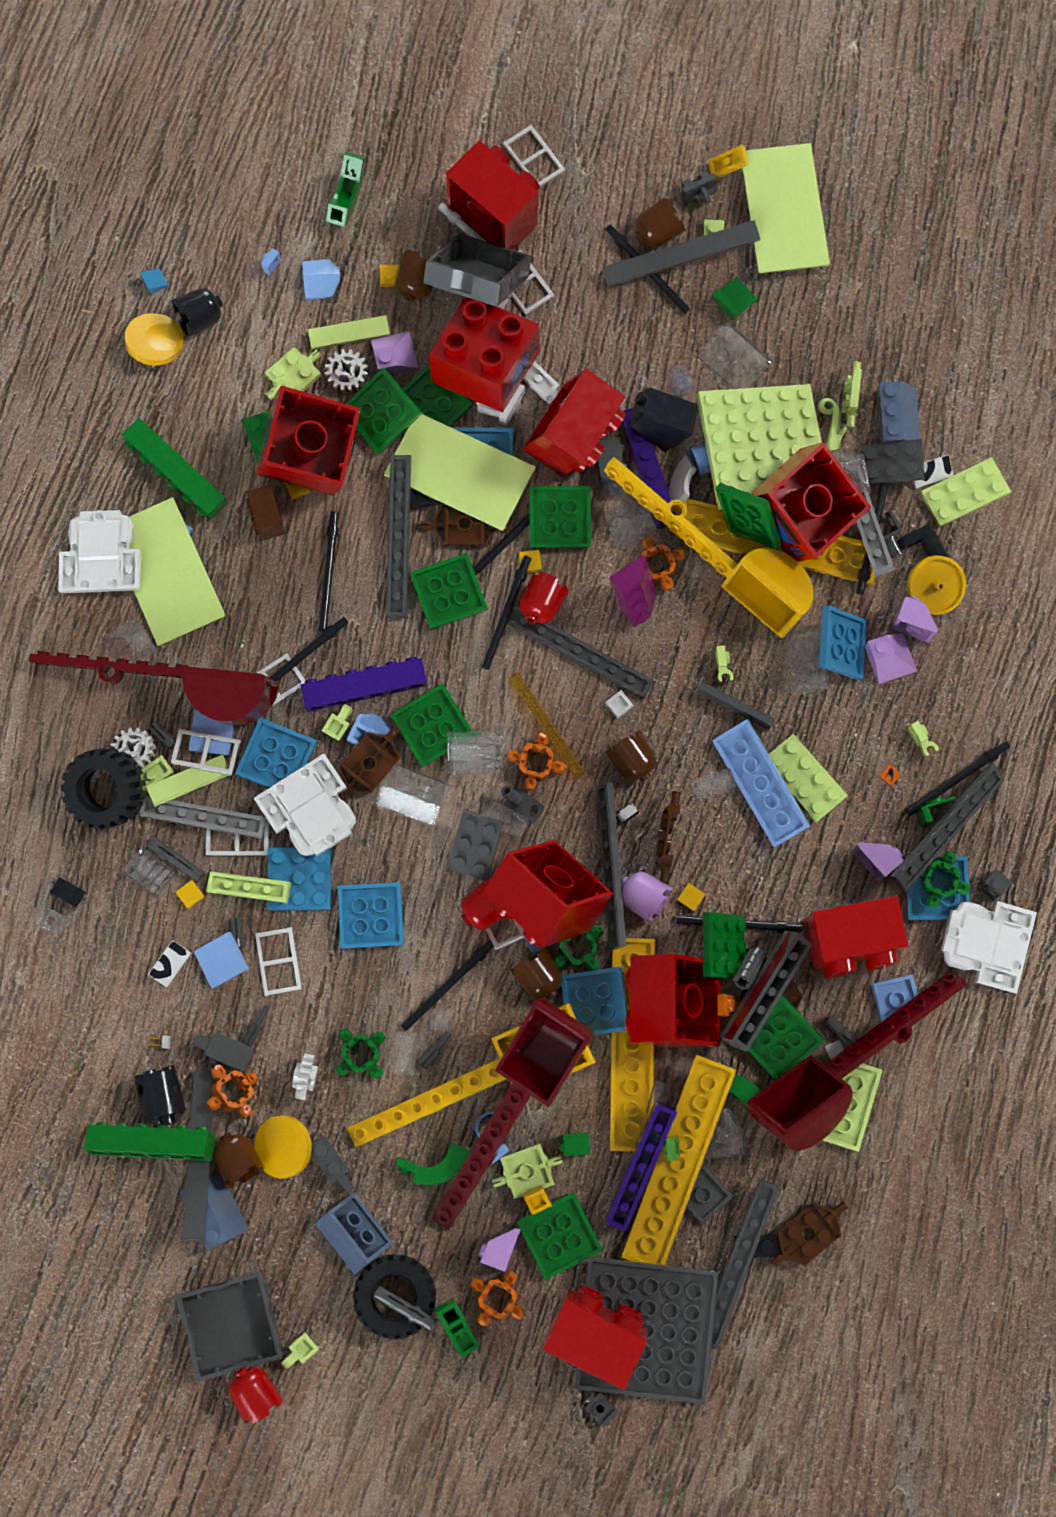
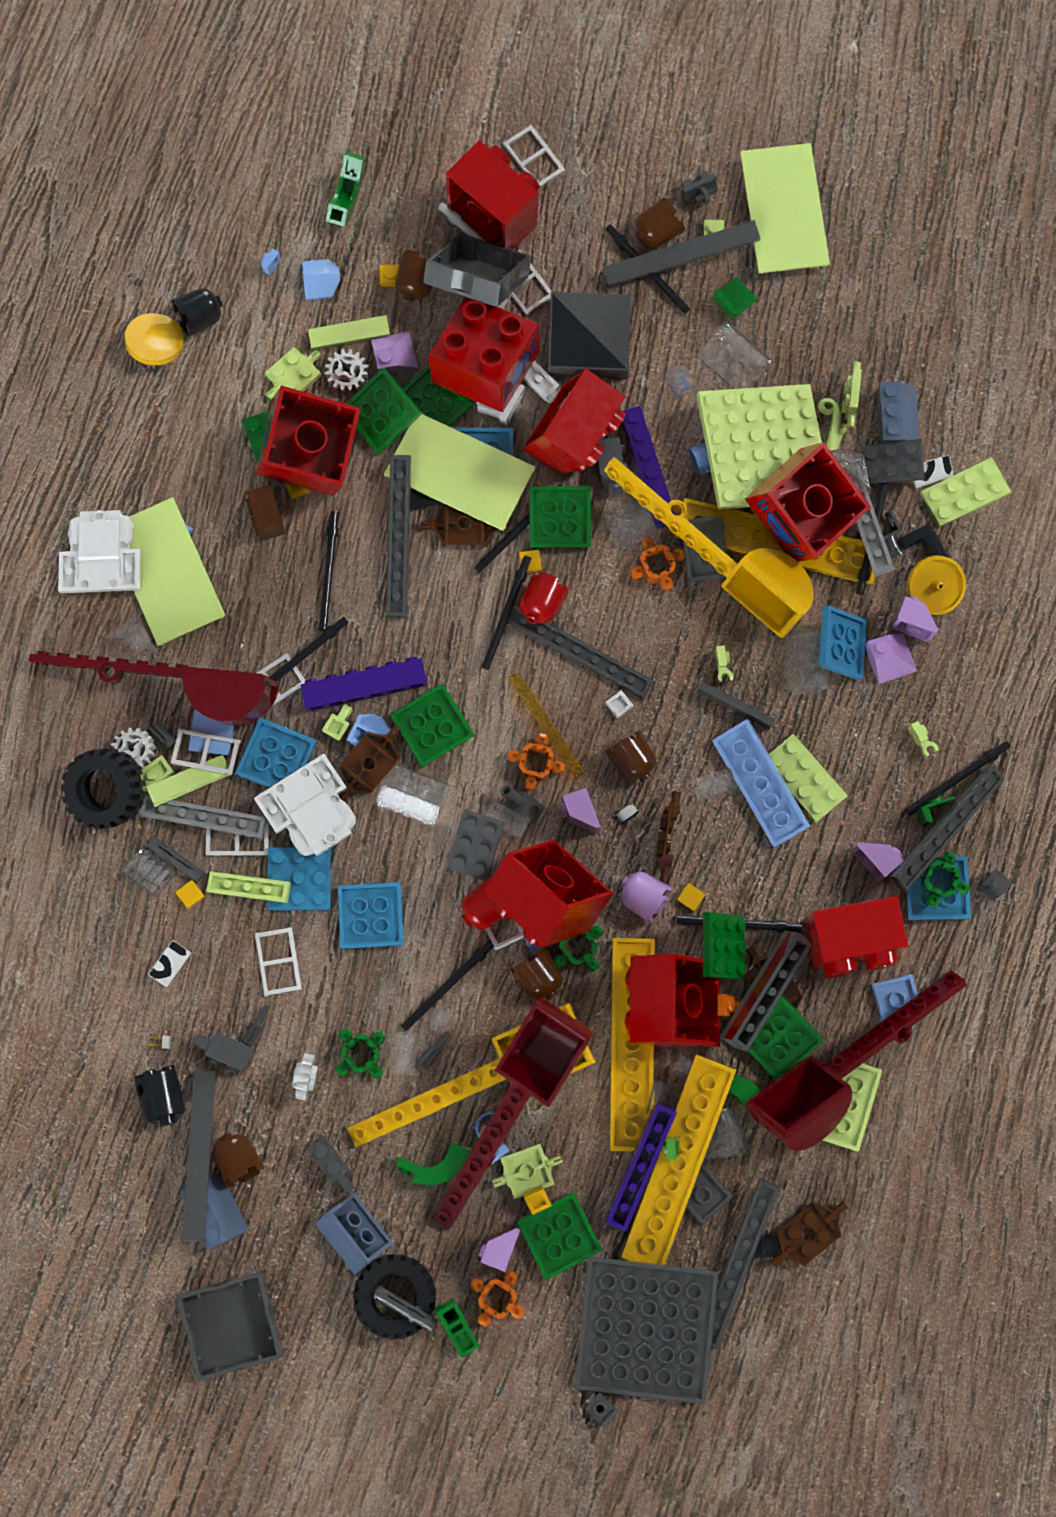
(67, 892): clear piece -> none
(150, 1142): green brick -> none
(154, 280): dark azure slope -> none
(174, 468): green brick -> none
(218, 1098): orange piece -> none
(221, 960): light blue tile -> none
(235, 929): dark grey piece -> none
(253, 1394): red cylinder -> none
(283, 1146): yellow piece -> none
(302, 1349): yellowish green plate -> none
(448, 591): green plate -> none
(474, 752): clear slope -> none
(575, 1144): green brick -> none
(580, 811): none -> lavender slope
(589, 334): none -> tile
(597, 999): dark azure plate -> none
(597, 1337): red brick -> none
(611, 865): dark grey tile -> none
(635, 591): magenta slope -> none
(663, 418): black slope -> none
(681, 479): white tile -> none
(697, 567): none -> dark grey tile
(728, 161): yellow plate -> none
(748, 516): green plate -> none
(749, 968): dark grey axle -> none
(834, 1049): white sticker -> none
(840, 1030): dark grey axle -> none
(890, 774): orange sticker -> none
(989, 942): white piece -> none

